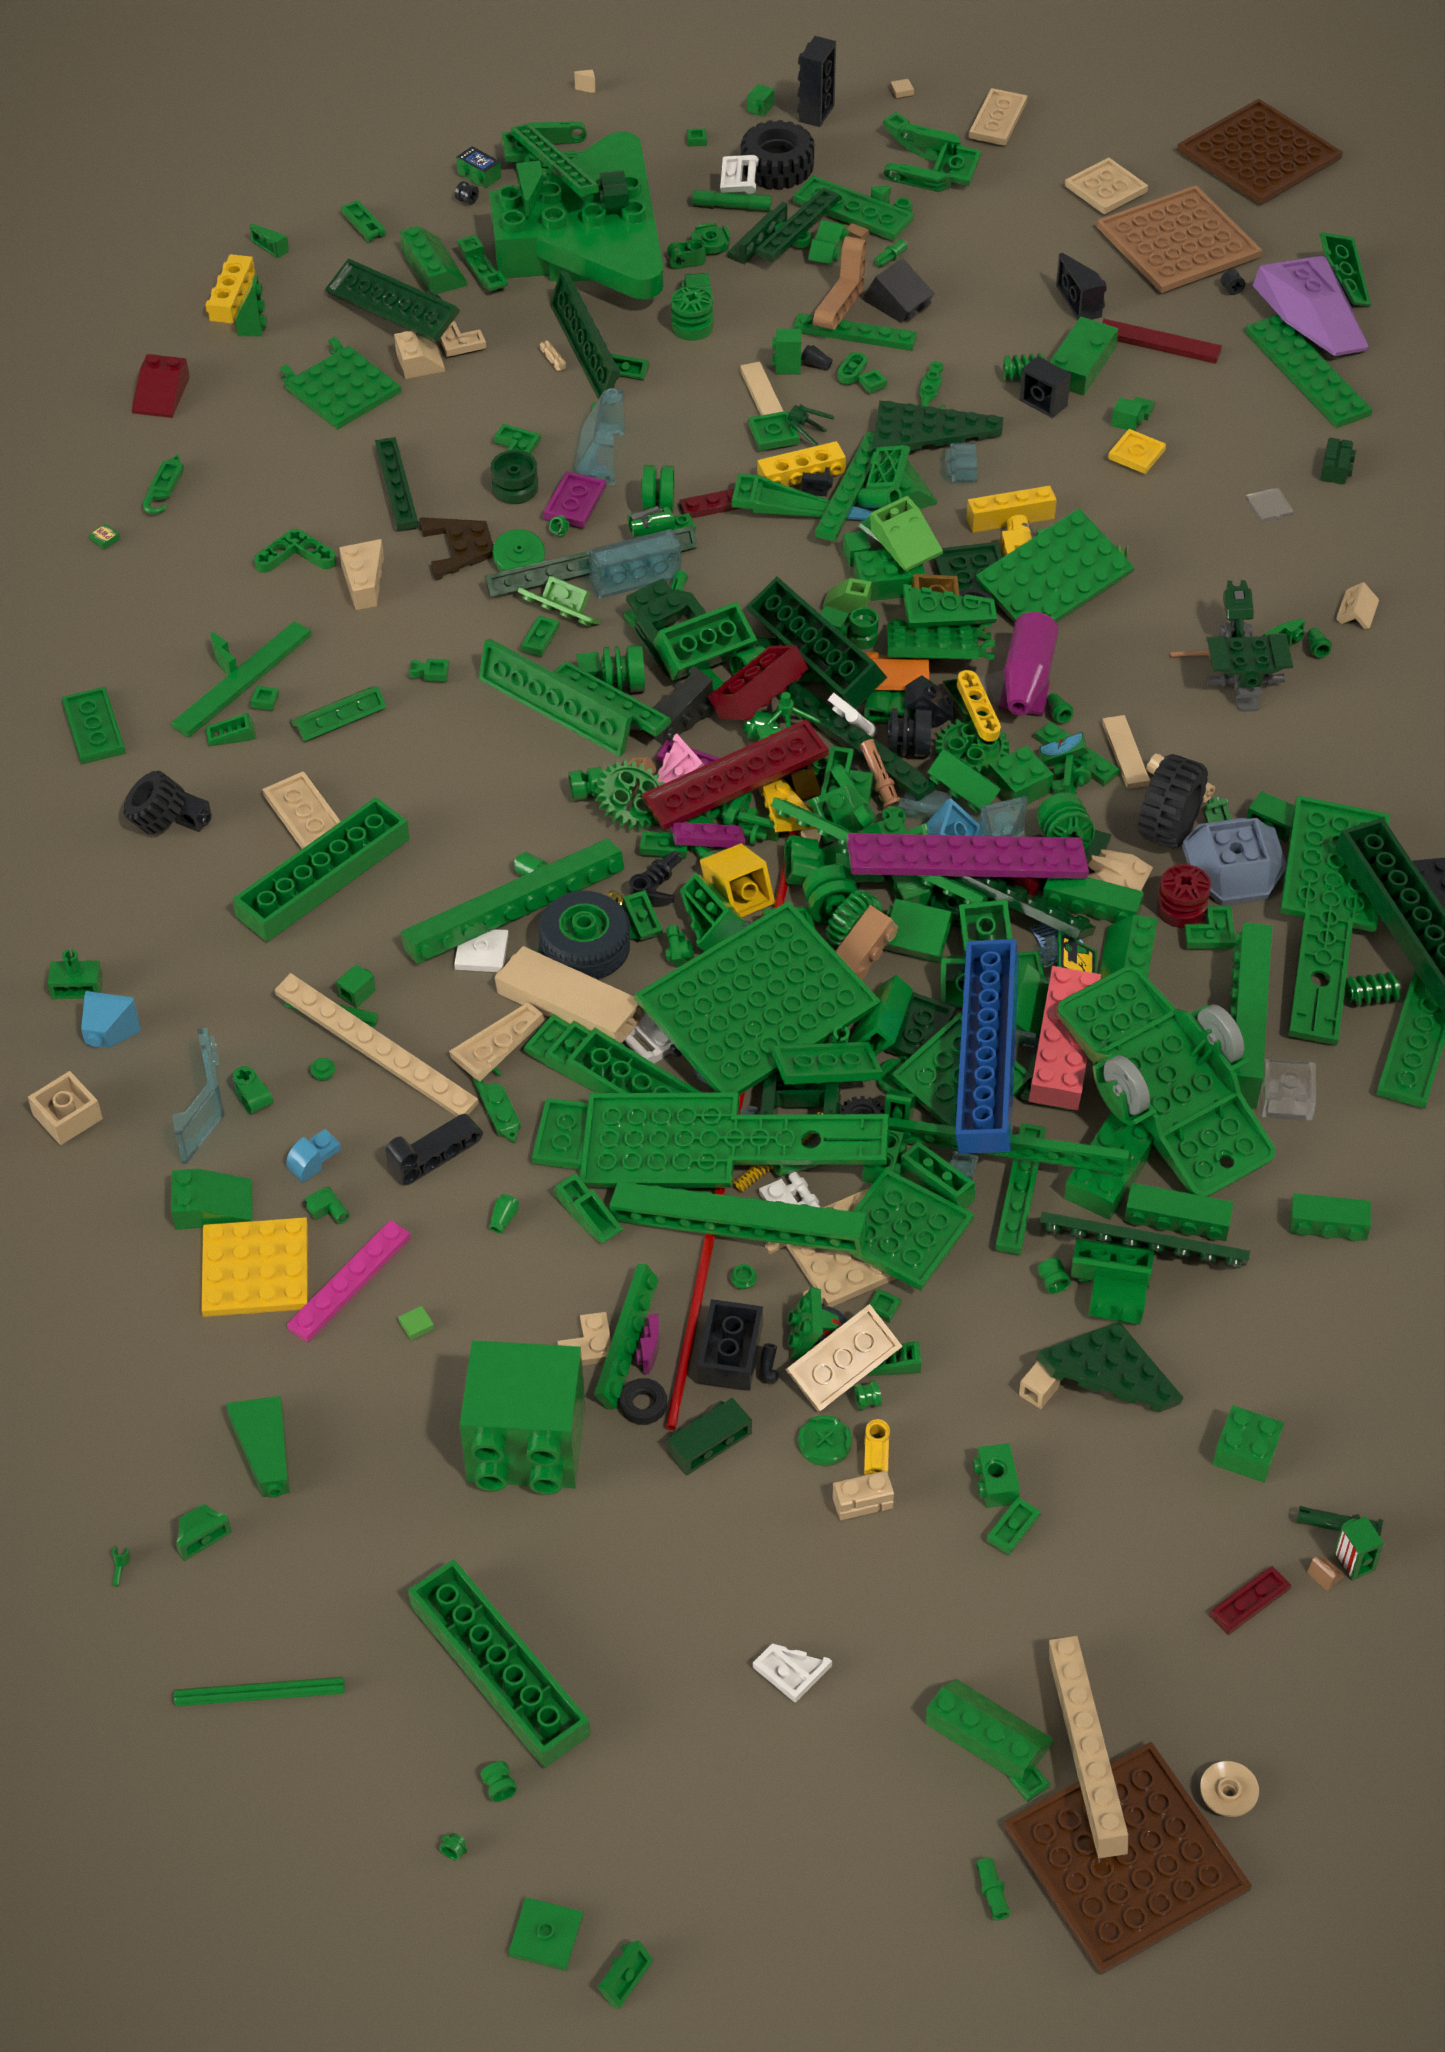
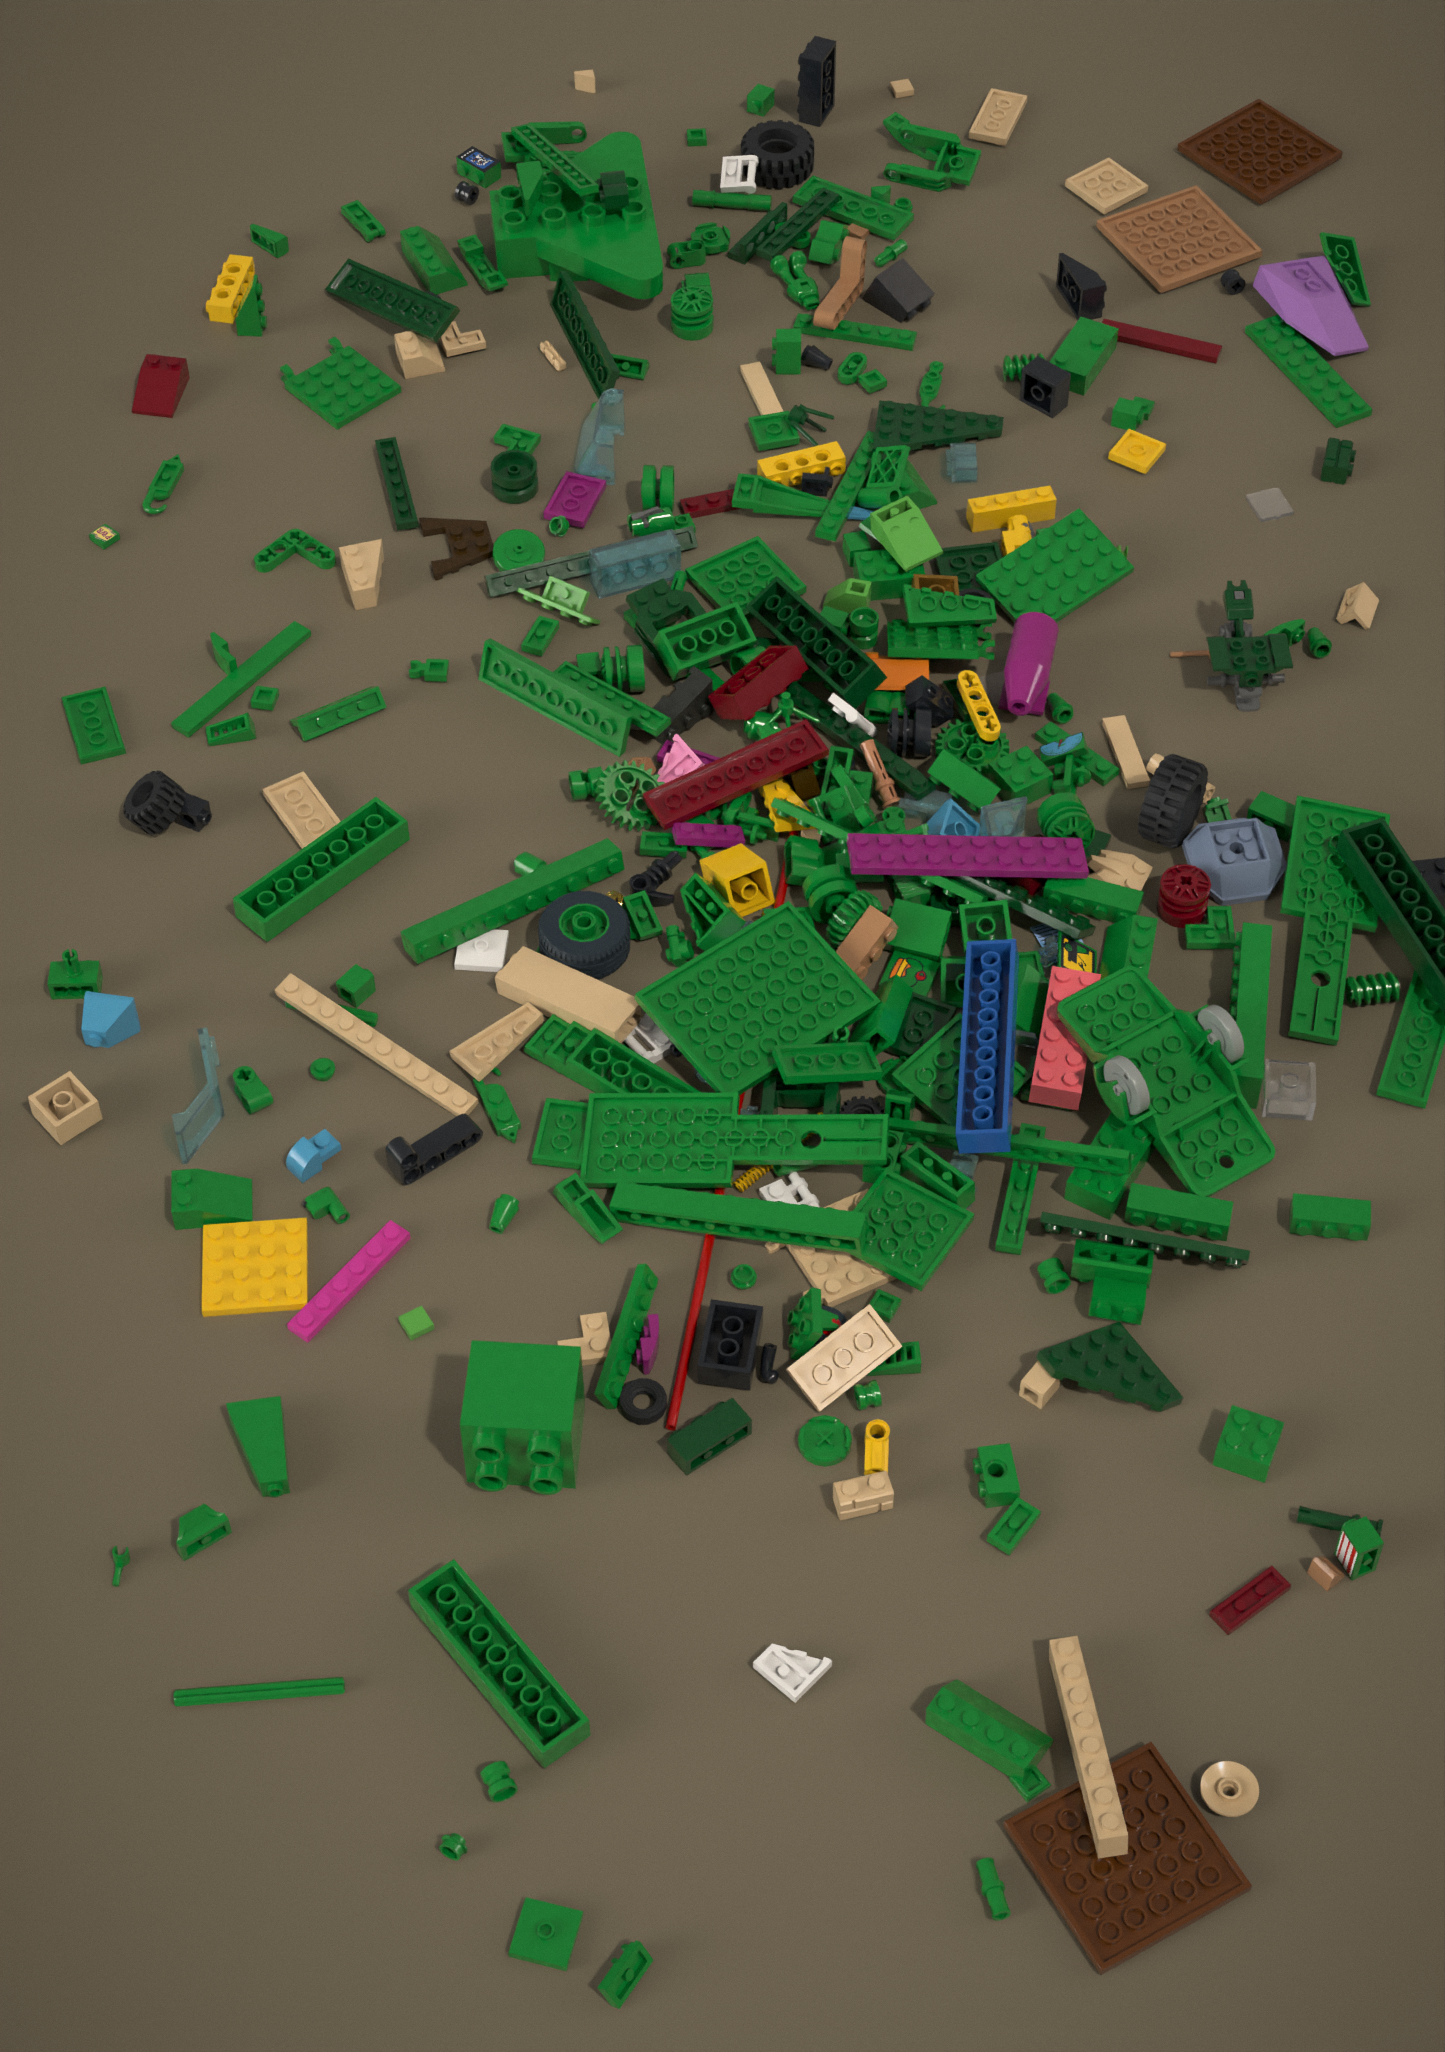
(741, 574): none -> green plate
(804, 288): none -> green piece
(914, 970): none -> green tile

